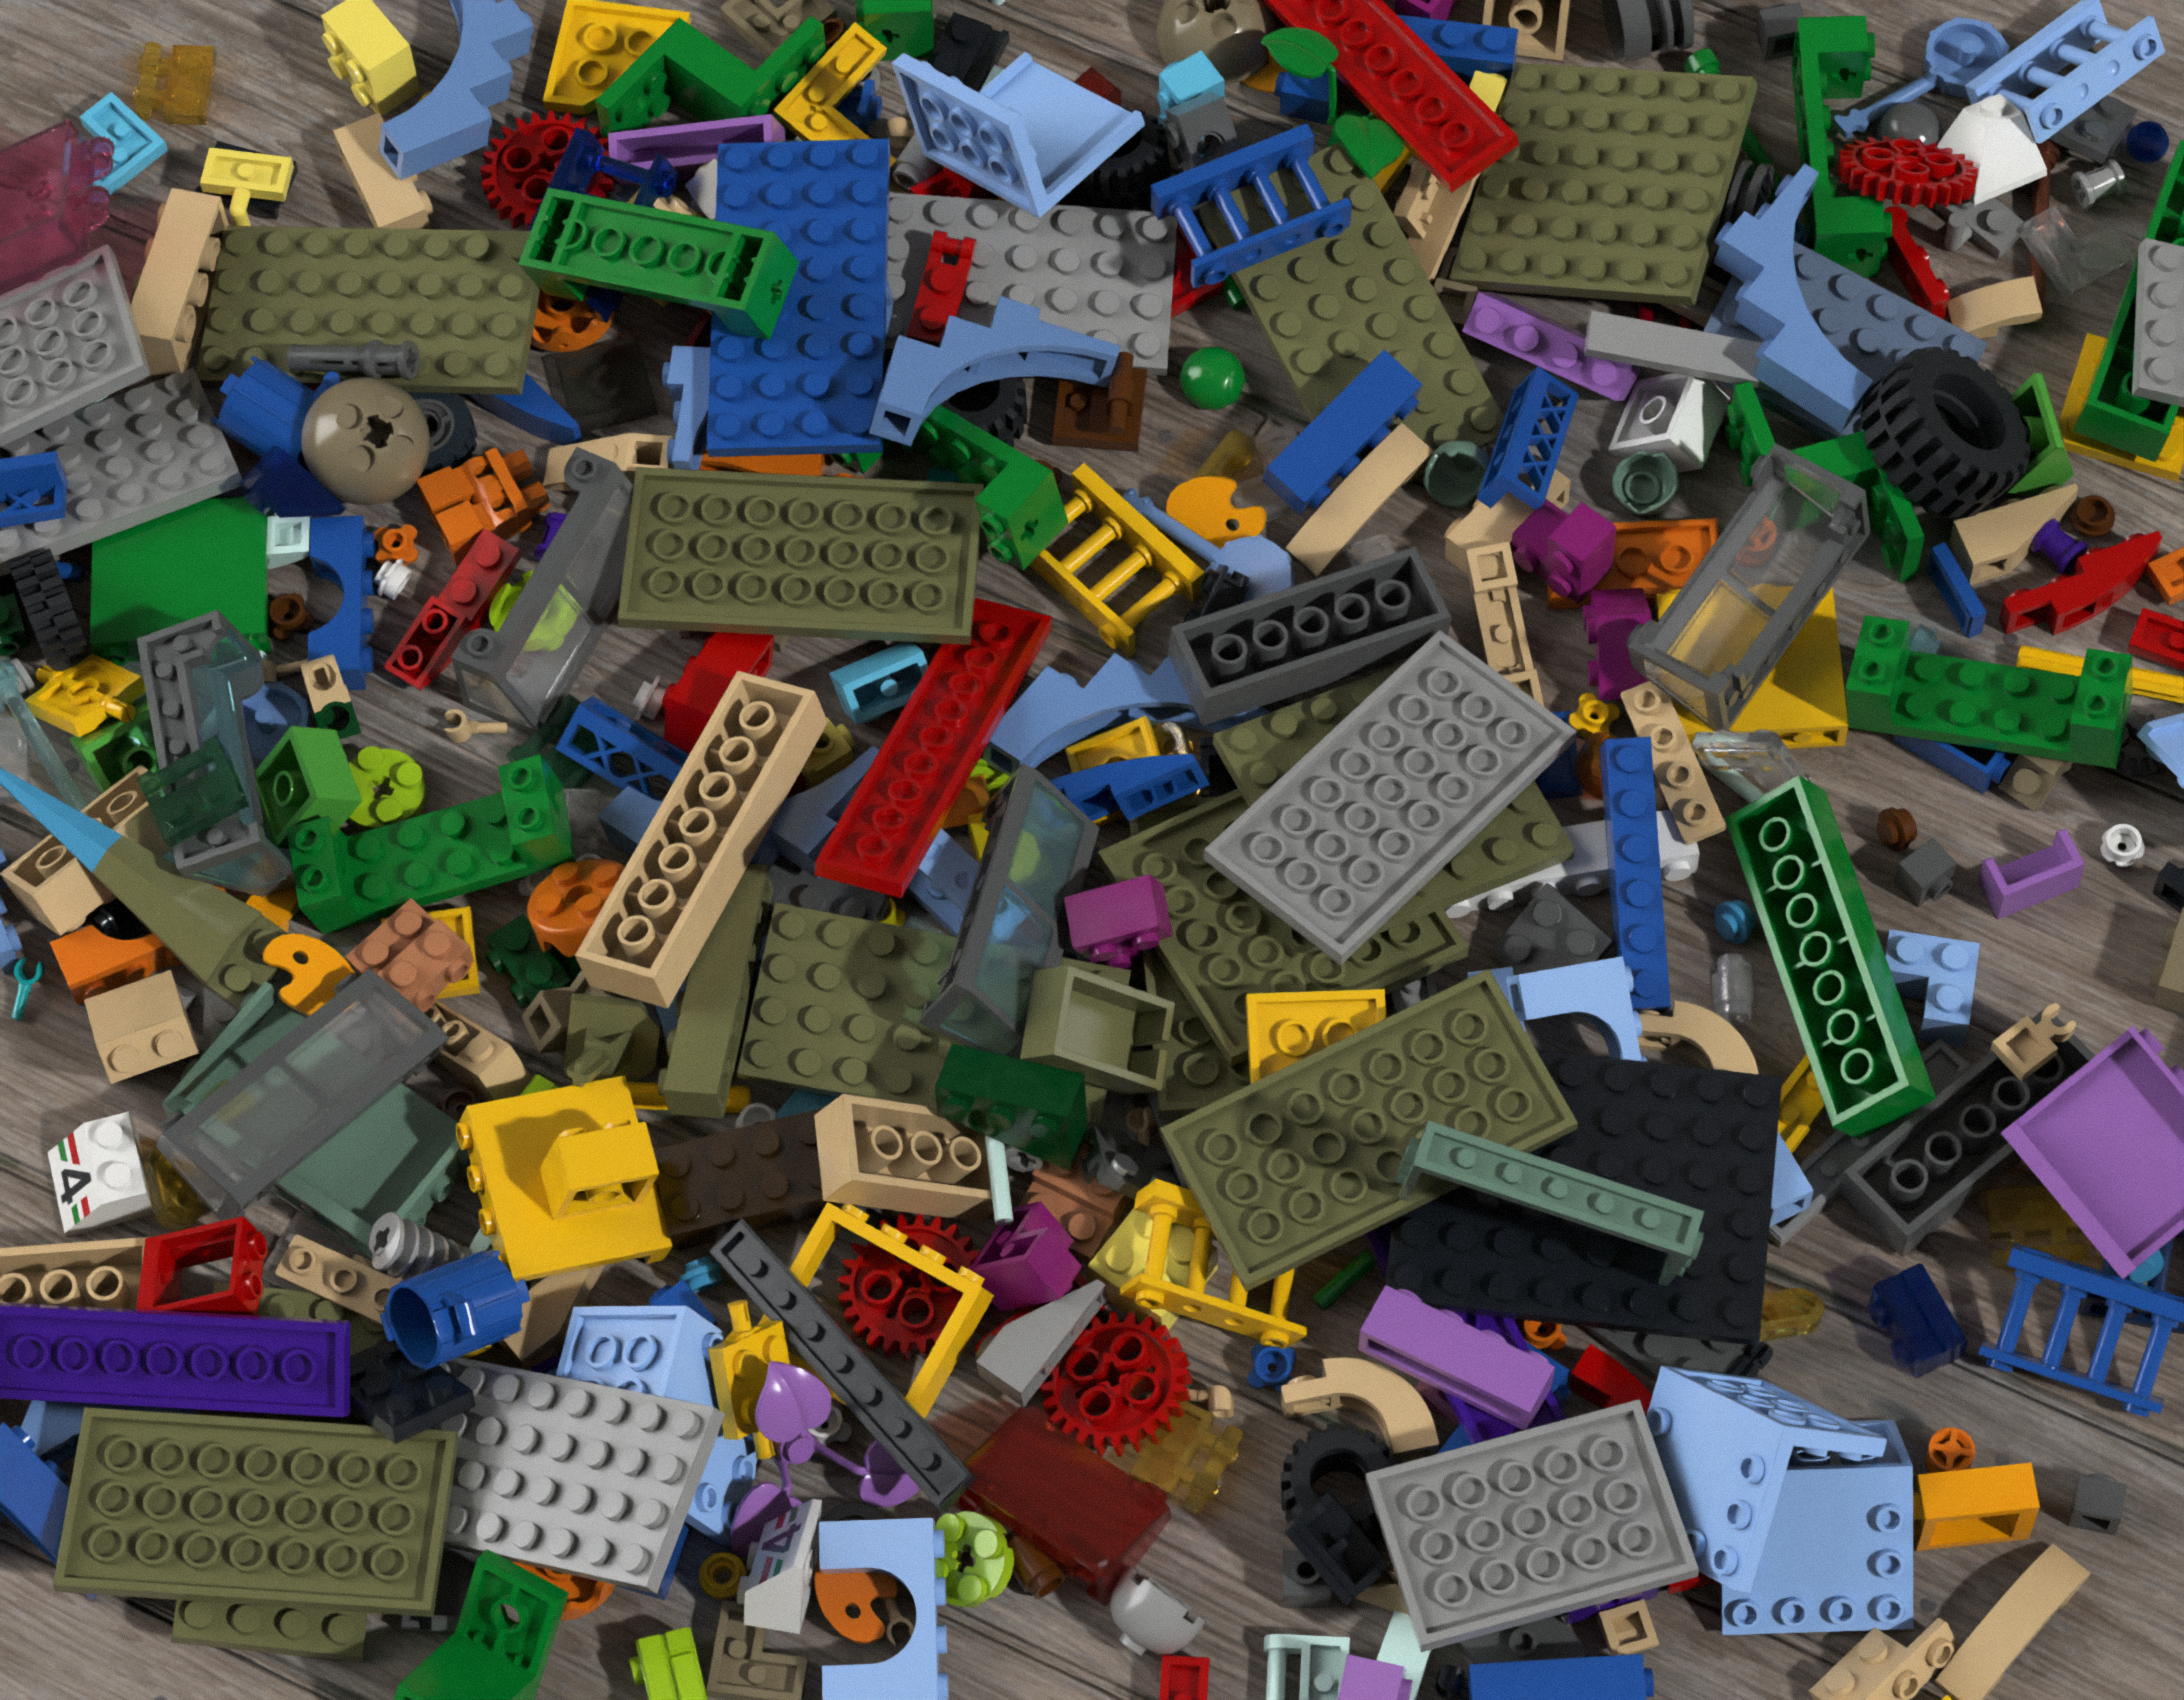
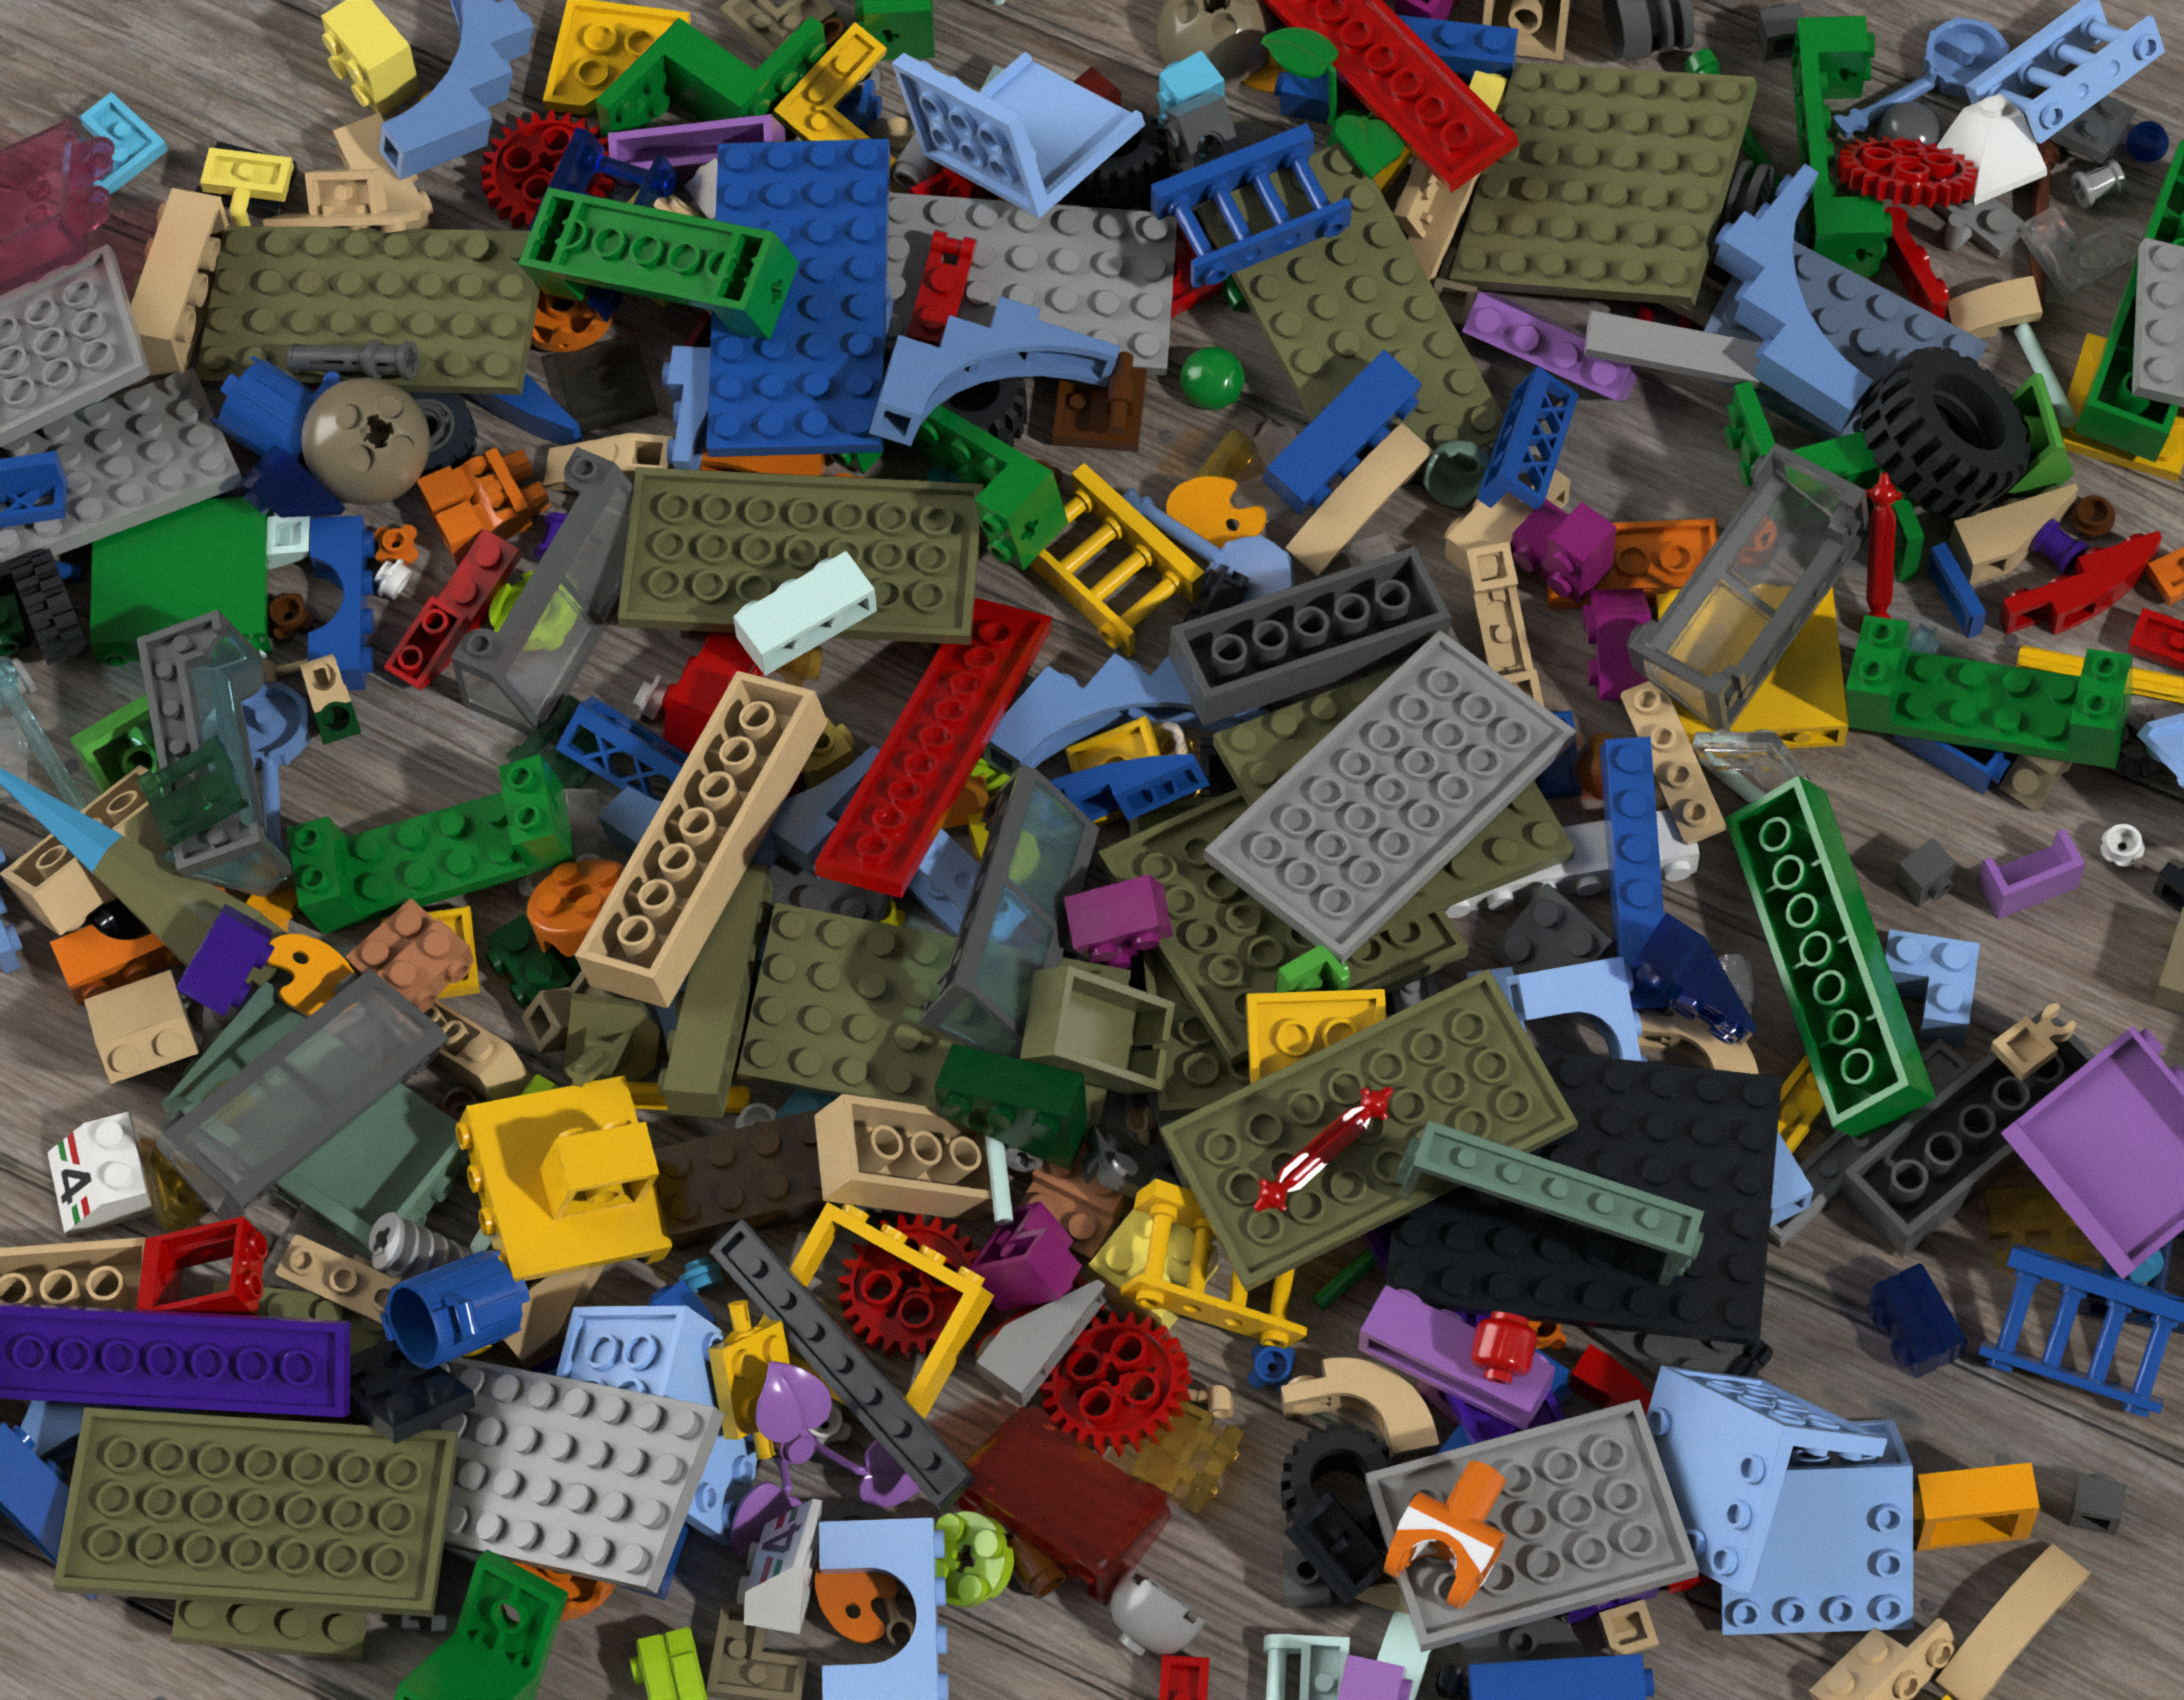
(24, 987): teal hand -> none
(85, 695): yellow plate -> none
(188, 84): clear yellow plate -> none
(225, 960): none -> dark purple brick
(305, 781): bright green slope -> none
(346, 199): none -> tan bracket
(404, 779): lime plate -> none
(467, 728): tan hand -> none
(712, 1566): yellow plate -> none
(804, 612): none -> light aqua brick
(807, 665): none -> clear yellow plate
(879, 681): medium azure brick -> none
(968, 50): black plate -> none
(1311, 971): none -> bright green bracket
(1323, 1149): none -> red wheel
(1453, 1532): none -> orange connector
(1503, 1347): none -> red head
(1590, 705): yellow plate -> none
(1645, 483): sand green hair -> none
(1673, 417): white slope -> none
(1687, 971): none -> clear blue slope
(1734, 921): dark azure plate -> none
(1790, 1313): clear yellow plate -> none
(1881, 547): none -> red wheel
(1896, 828): reddish brown plate -> none
(1953, 1445): orange wheel -> none
(2041, 365): none -> light aqua bar

